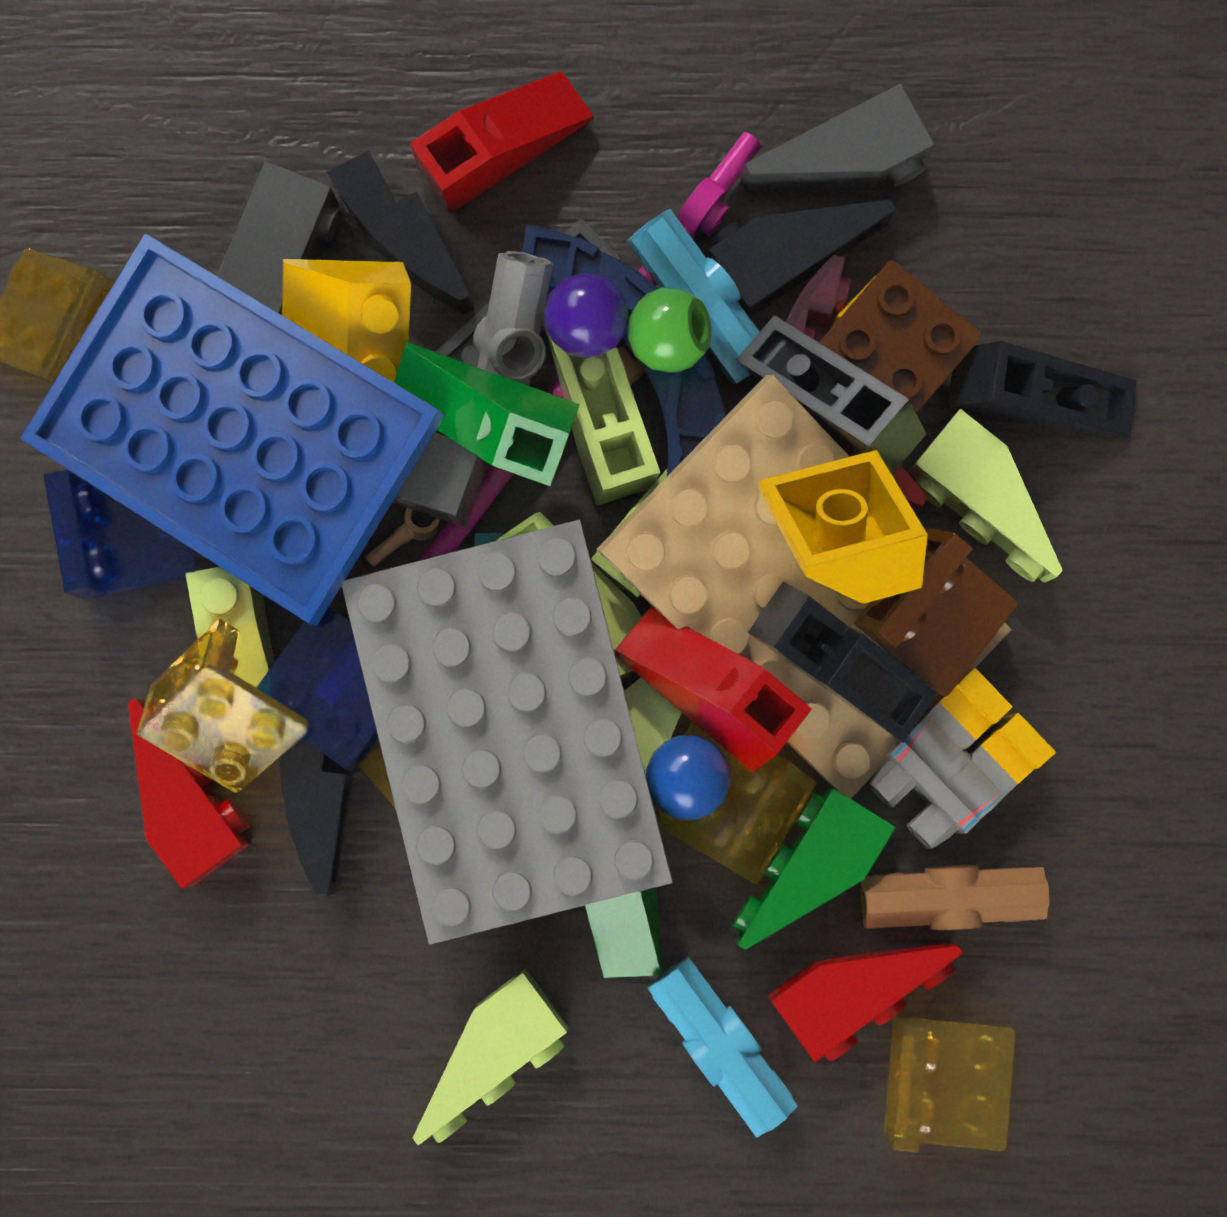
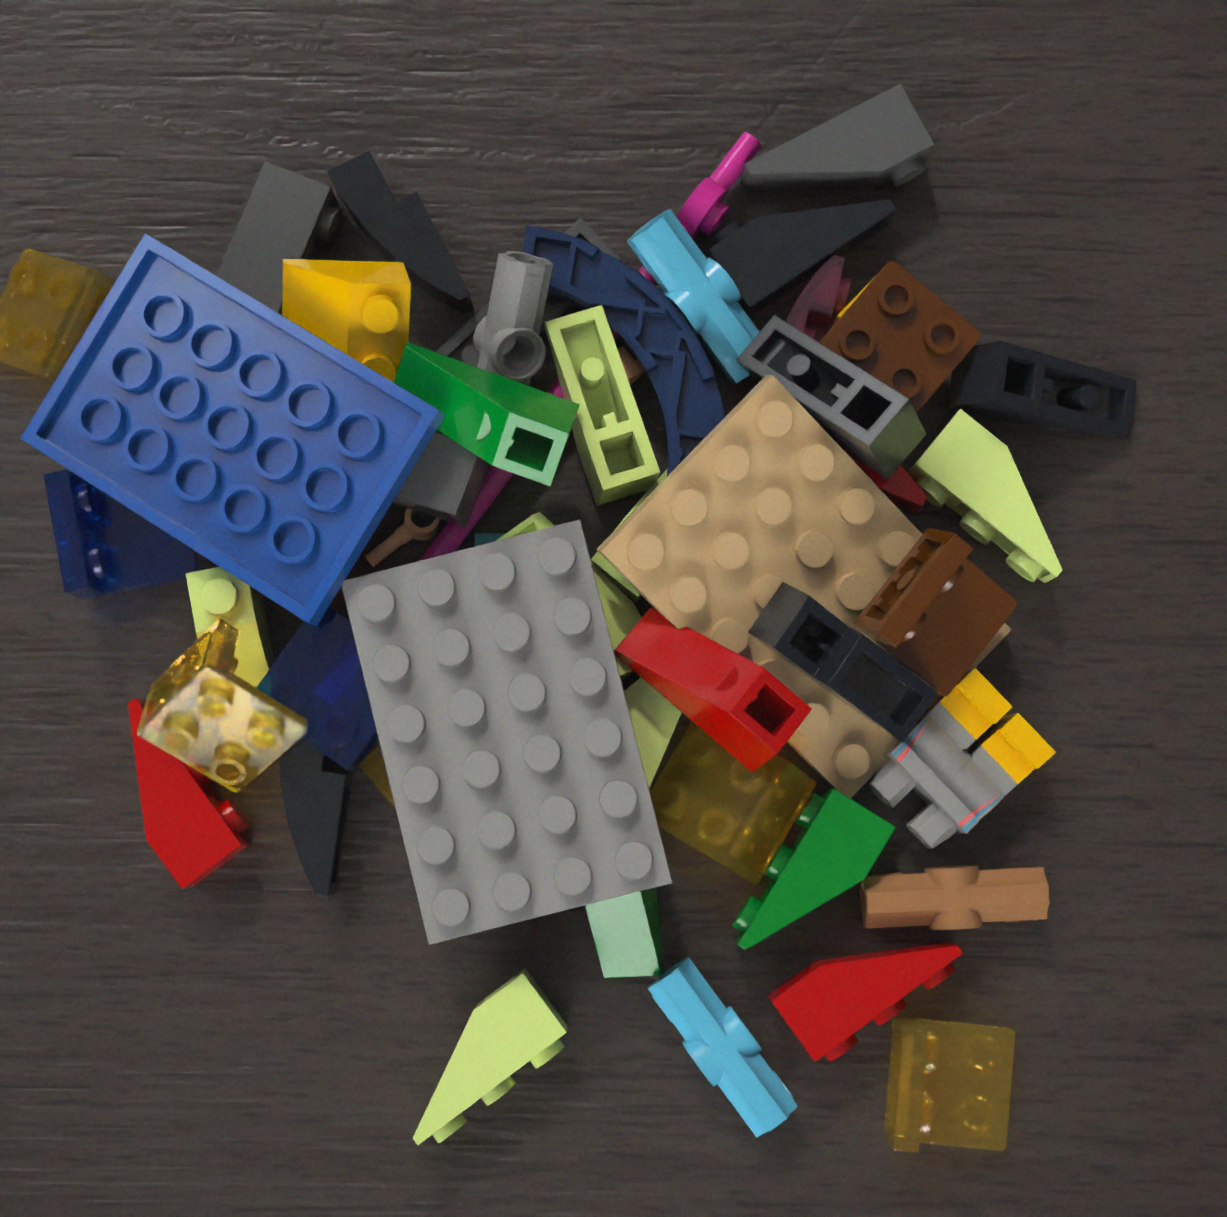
(497, 138): red slope -> none
(586, 315): dark purple piece -> none
(669, 330): bright green piece -> none
(688, 777): blue piece -> none
(850, 526): yellow slope -> none

